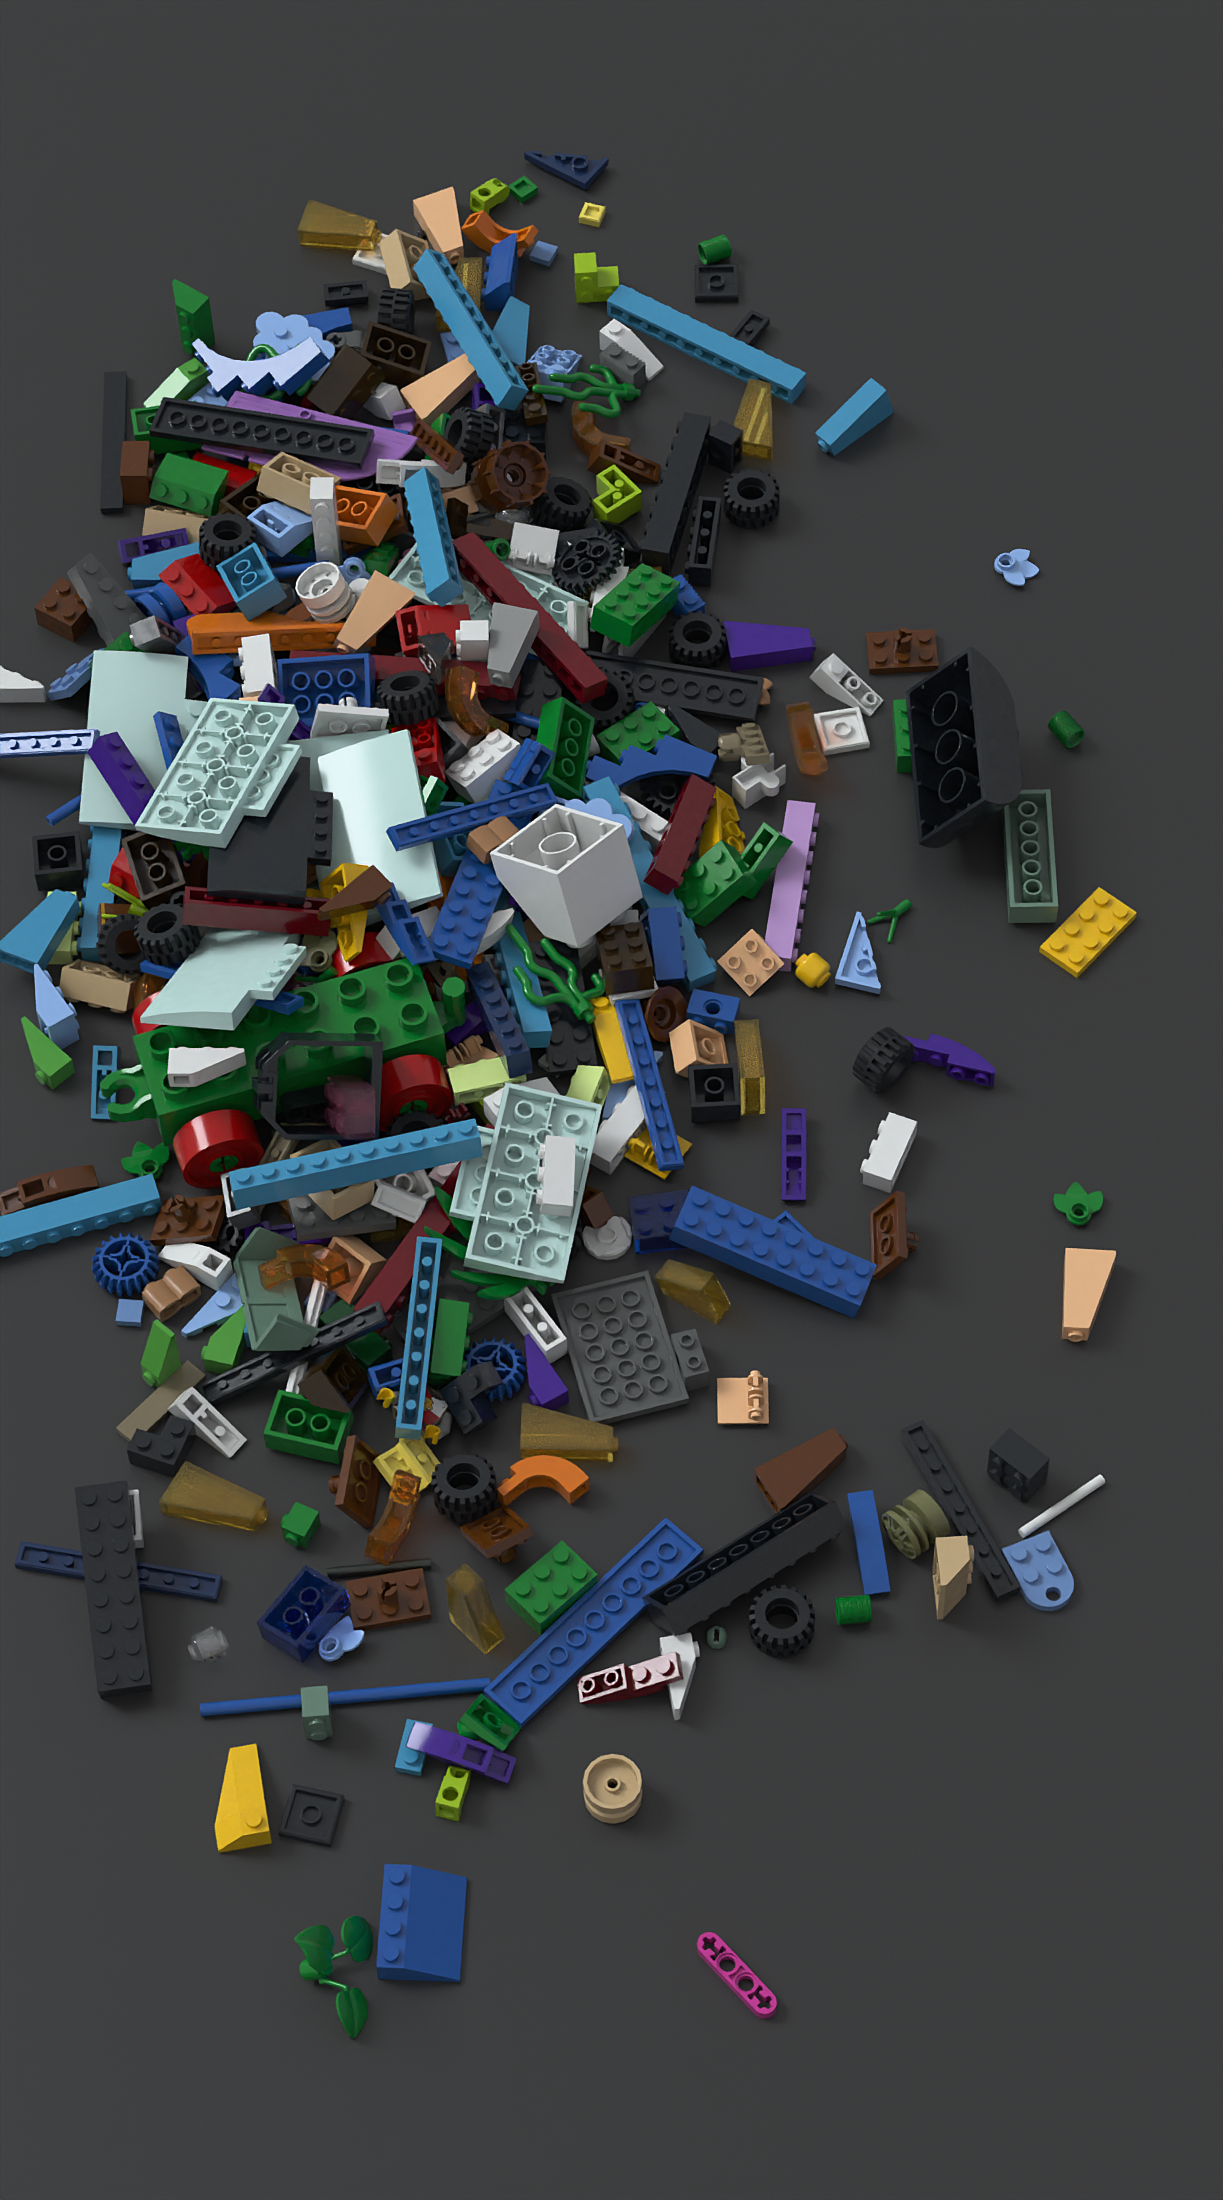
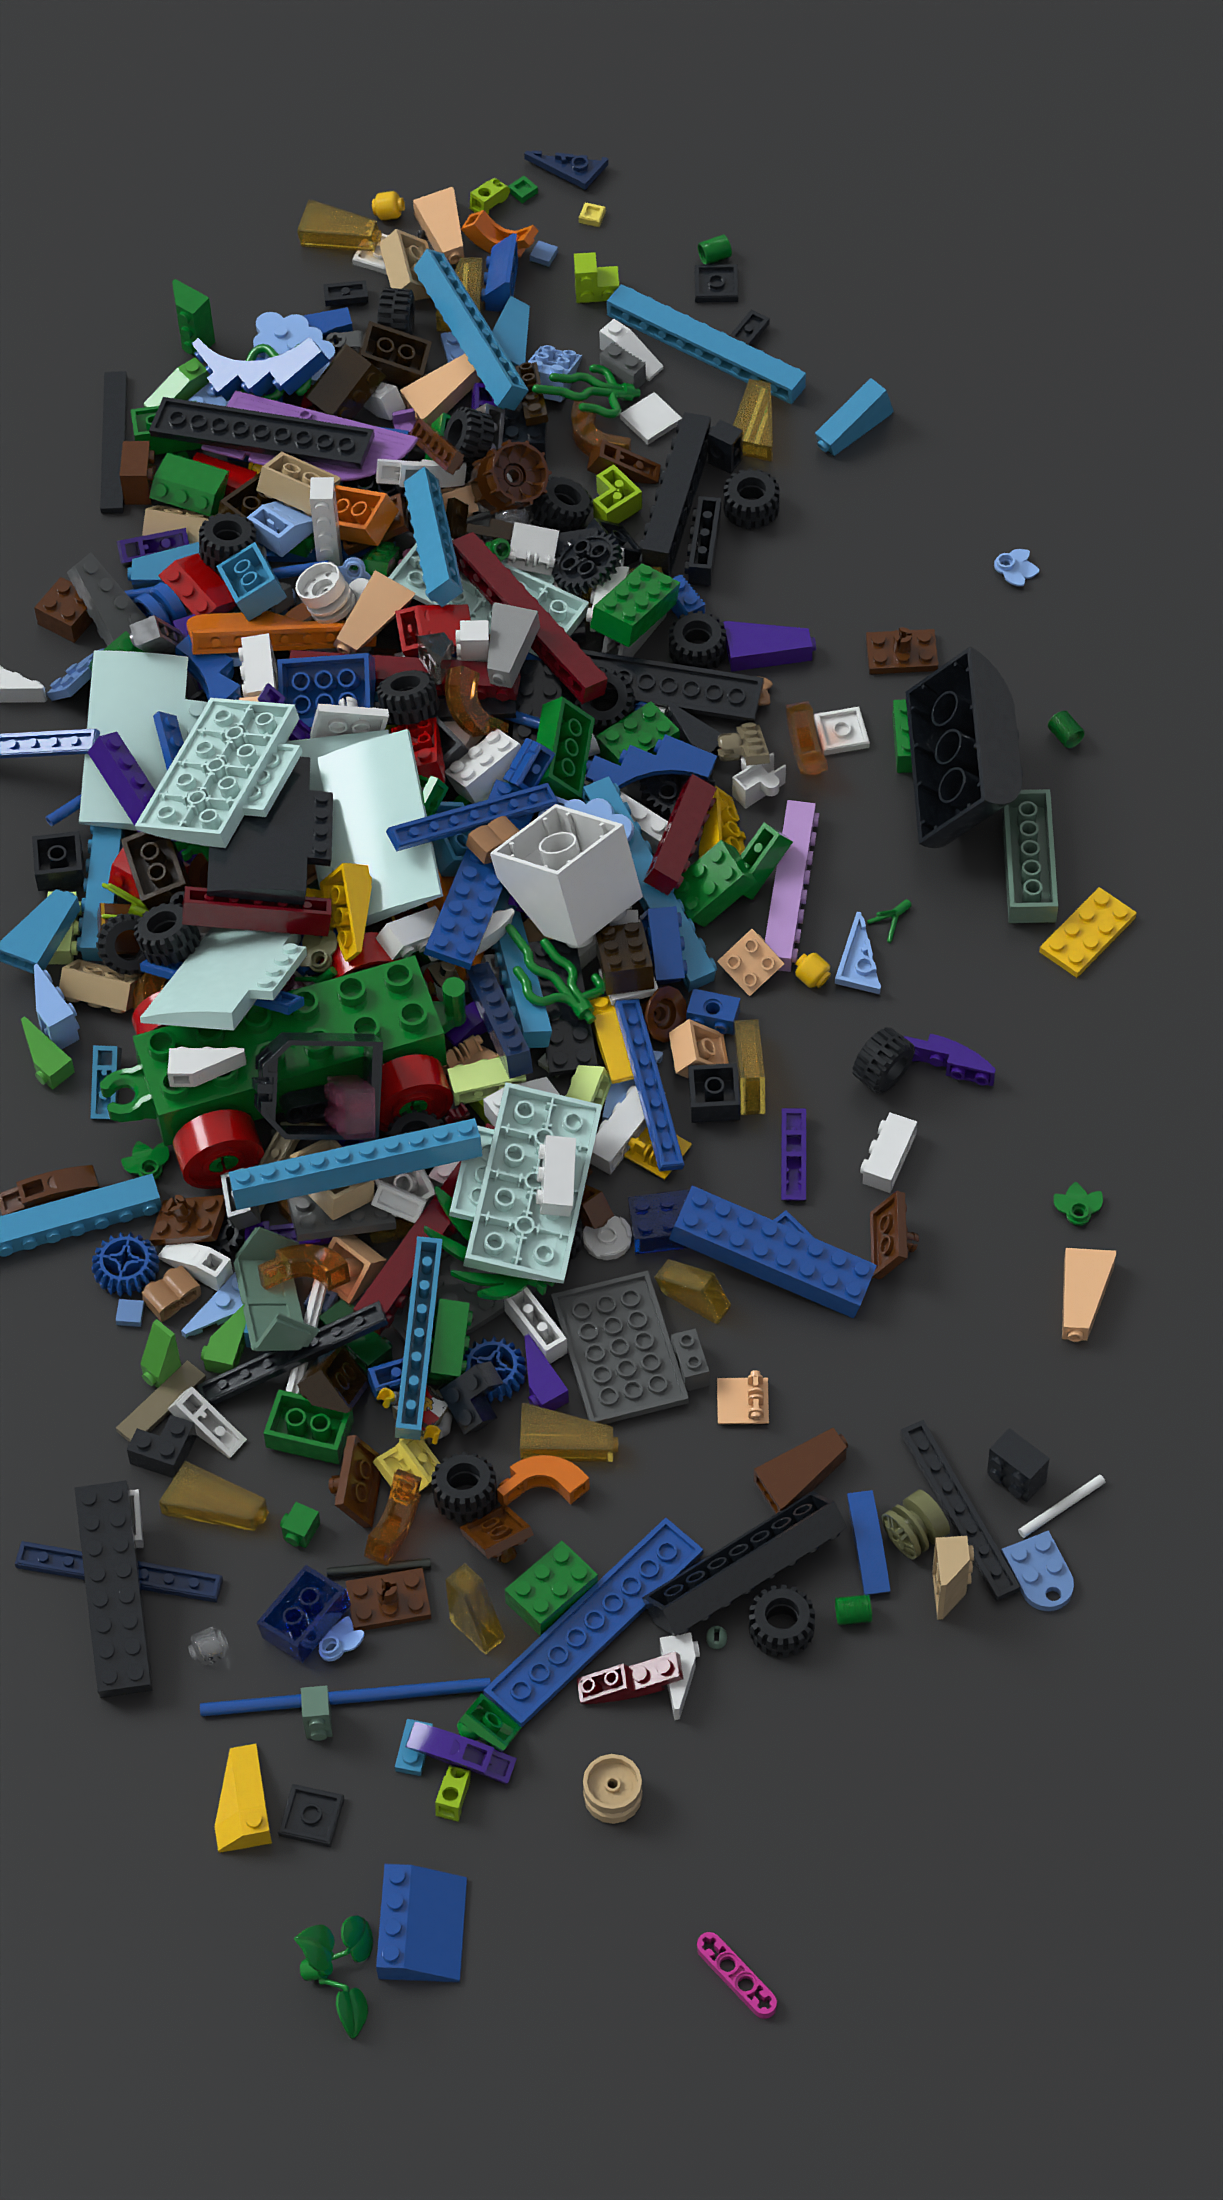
(360, 895): reddish brown slope -> none
(388, 205): none -> yellow head
(406, 929): blue slope -> none
(578, 622): white tile -> none
(650, 418): none -> white tile
(843, 684): white slope -> none

